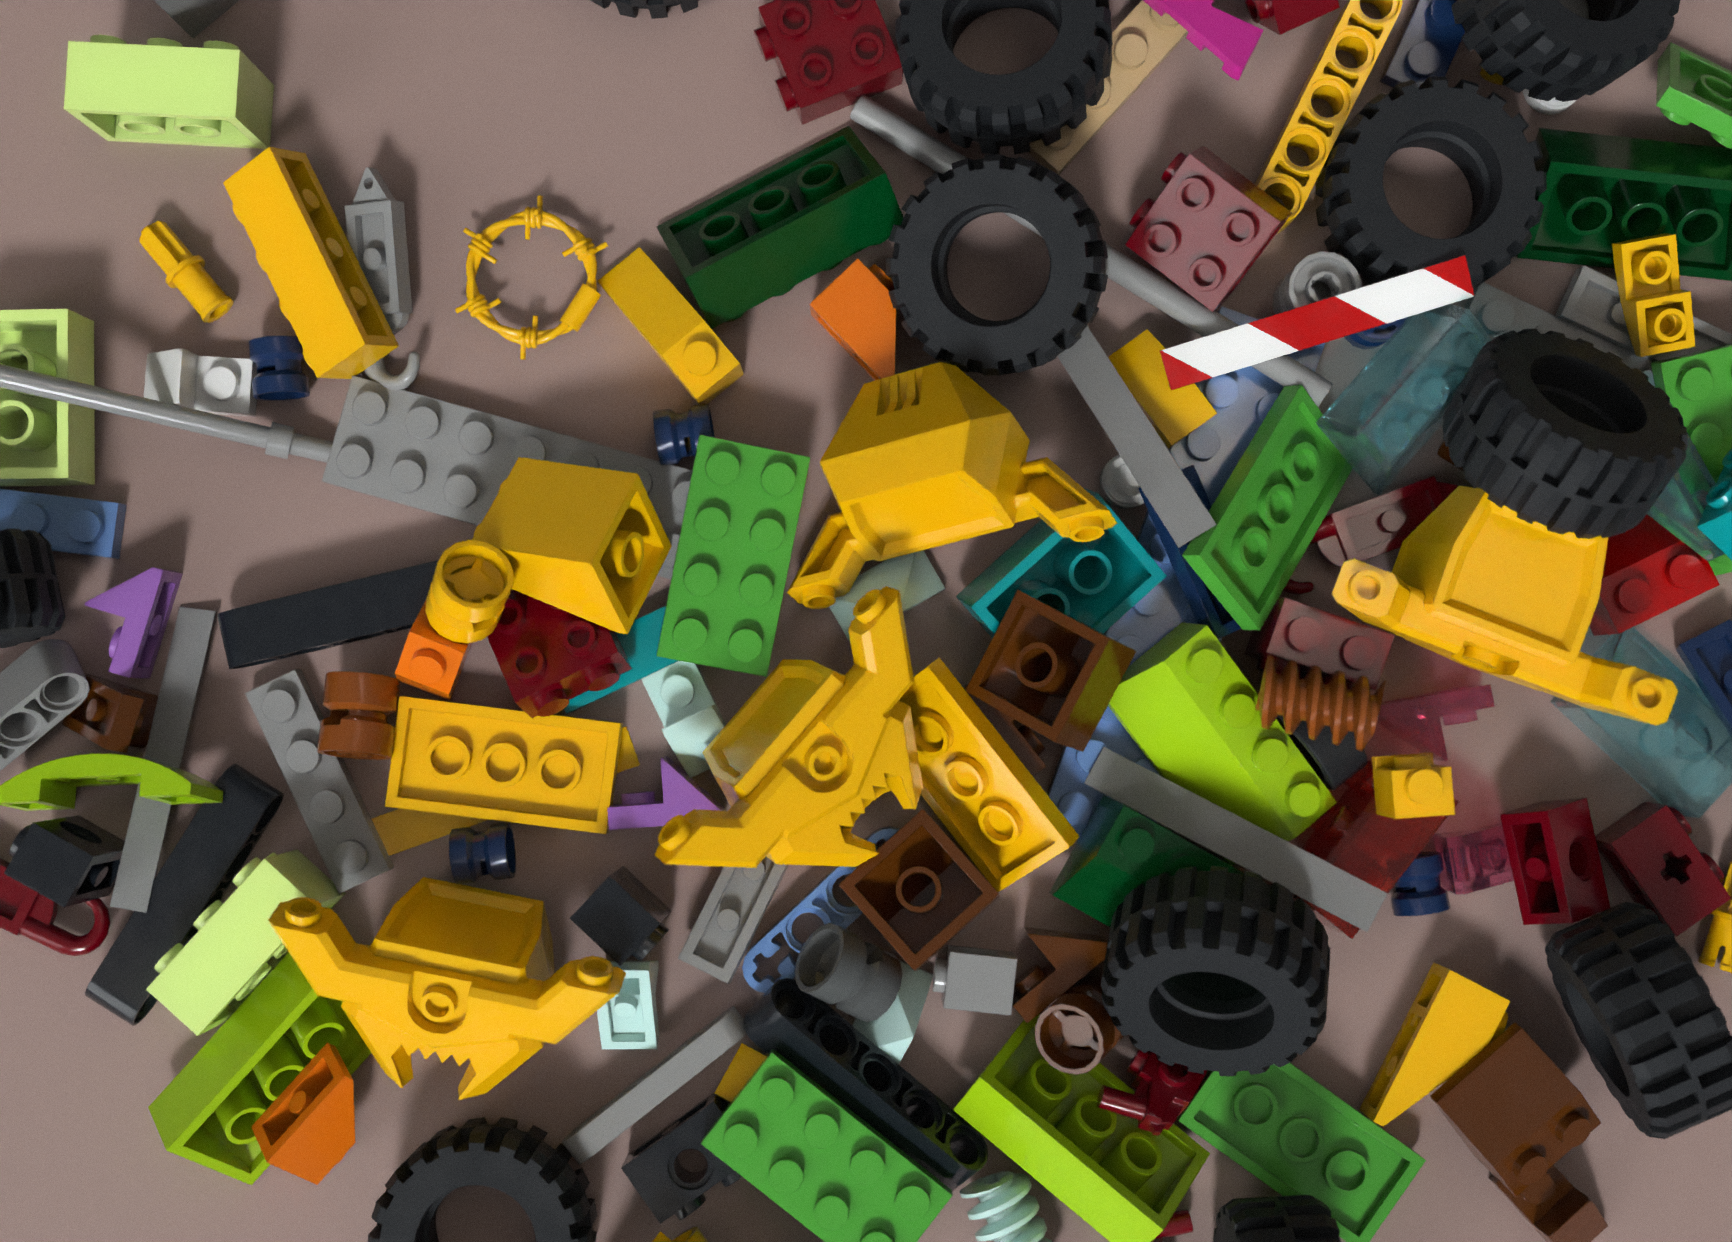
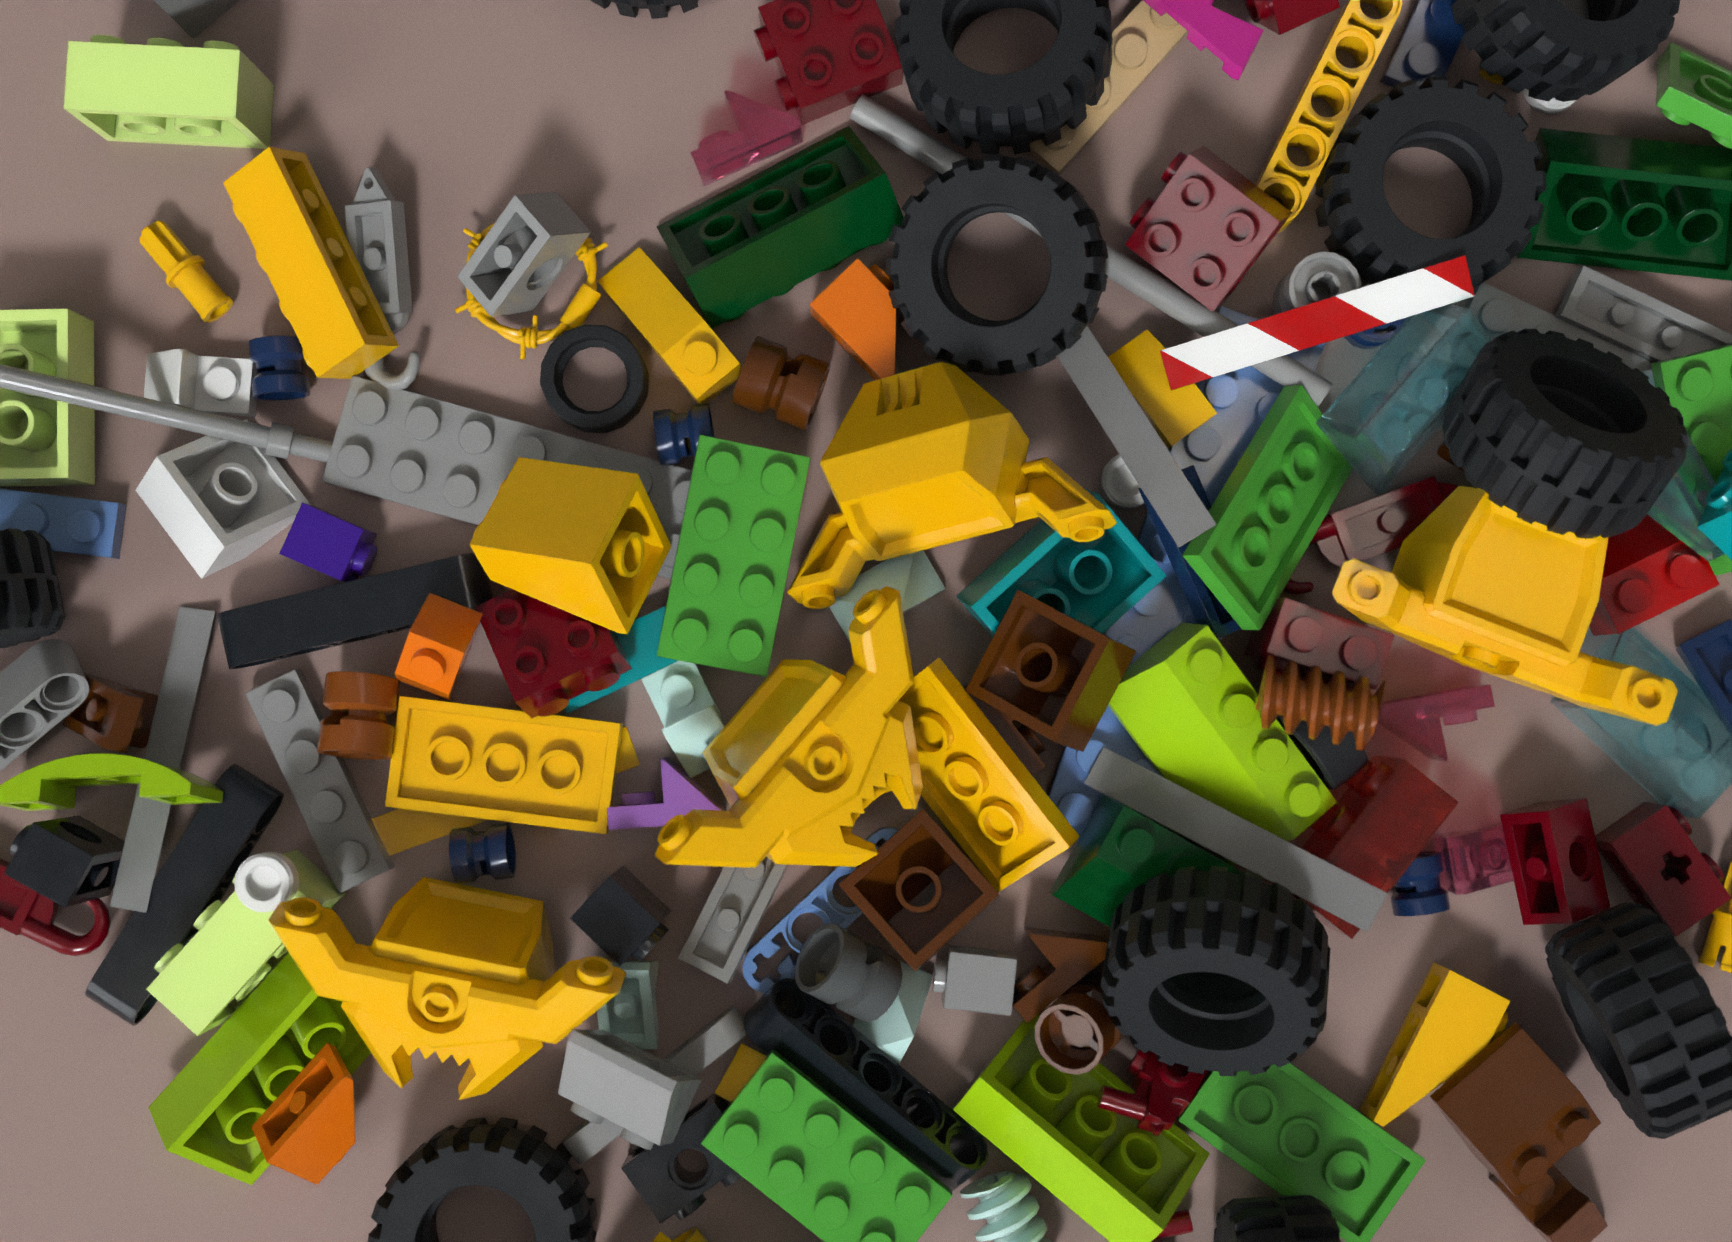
(146, 608): medium lavender slope -> none
(219, 500): none -> white slope
(266, 881): none -> white tile
(330, 544): none -> dark purple brick
(469, 591): yellow wheel -> none
(523, 253): none -> light grey brick
(601, 337): none -> black tyre
(625, 1086): none -> light grey slope
(760, 135): none -> clear pink slope
(781, 383): none -> reddish brown wheel
(1412, 786): yellow brick -> none
(1651, 296): yellow slope -> none

